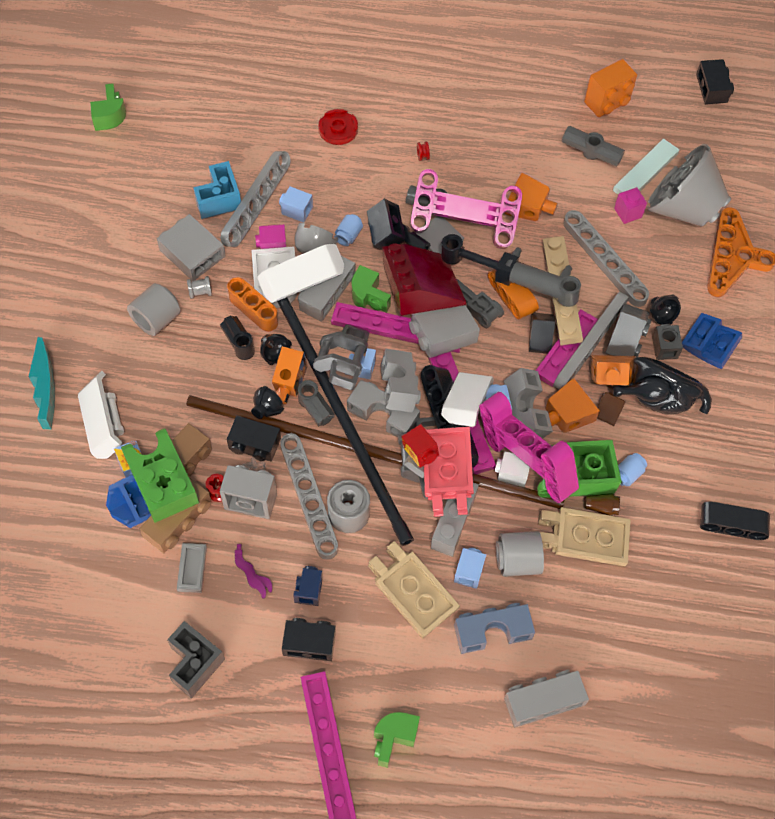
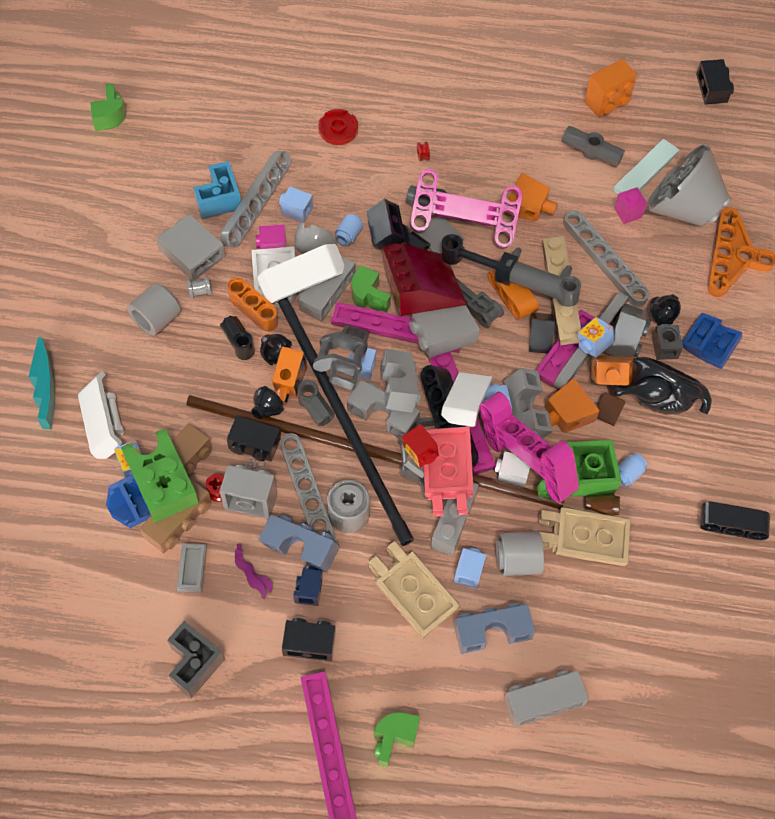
(282, 533): none -> sand blue arch
(596, 337): none -> light blue brick

